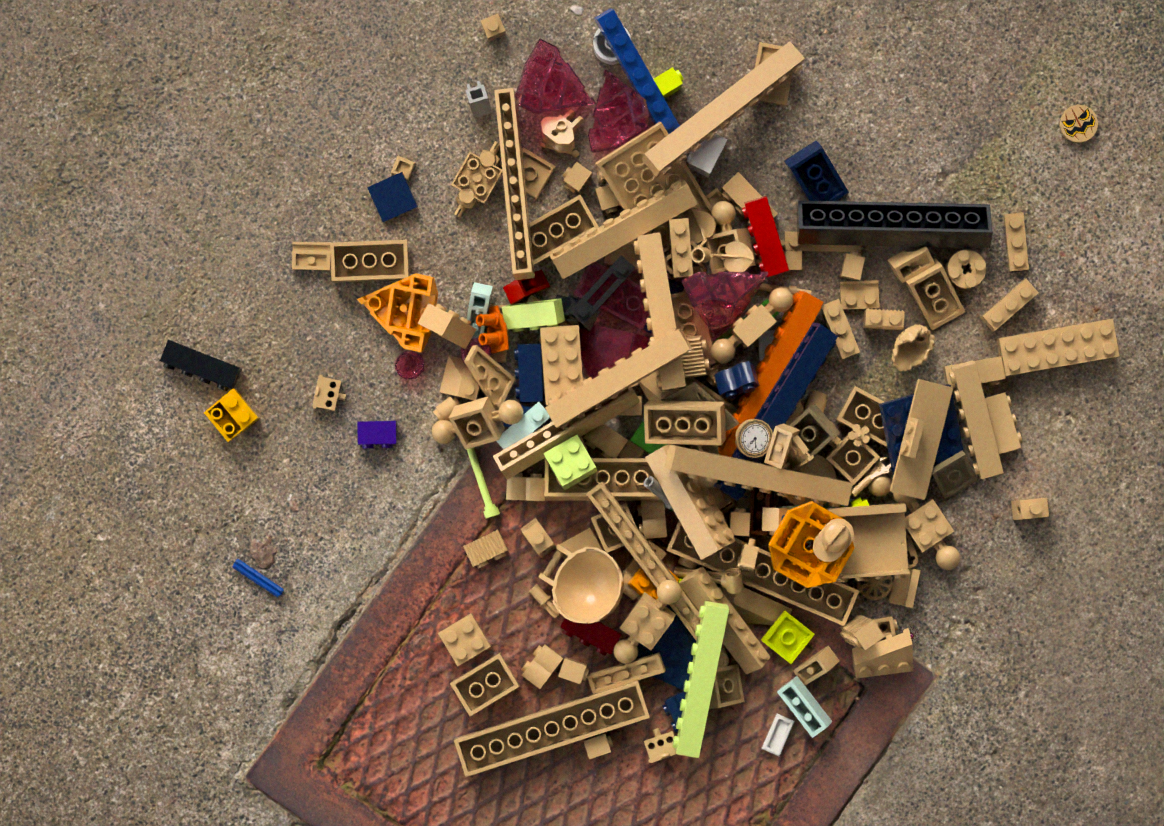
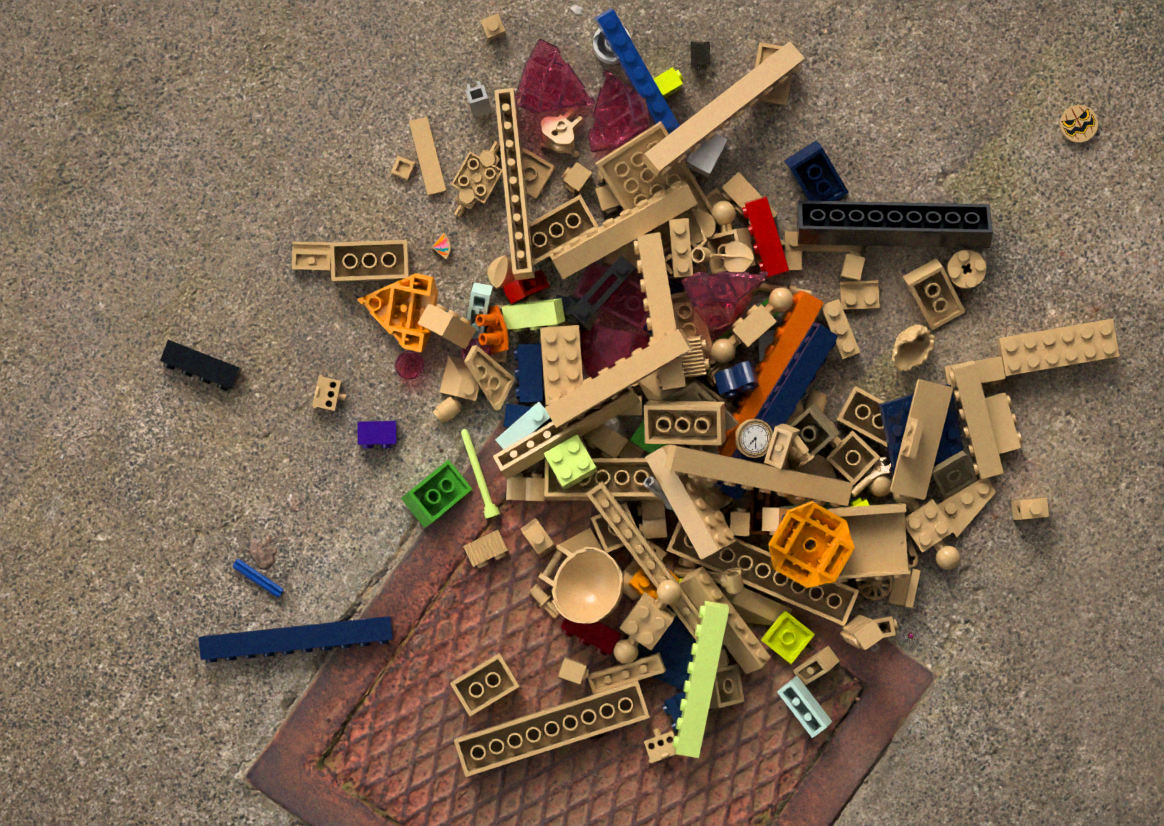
(231, 415): yellow slope -> none
(295, 638): none -> dark blue brick
(392, 196): dark blue tile -> none
(427, 156): none -> tan tile
(436, 493): none -> bright green slope
(442, 246): none -> tile
(464, 639): tan brick -> none
(477, 422): tan brick -> none
(500, 272): none -> tan piece
(541, 666): tan brick -> none
(598, 745): tan brick -> none
(700, 55): none -> clear smoke brick
(748, 556): tan piece -> none
(777, 734): white tile -> none
(833, 540): tan piece -> none
(859, 435): tan plant -> none
(883, 319): tan brick -> none
(885, 657): tan wedge -> none
(909, 264): tan arch -> none
(966, 504): none -> tan wing
(1009, 305): tan brick -> none
(1016, 242): tan plate -> none

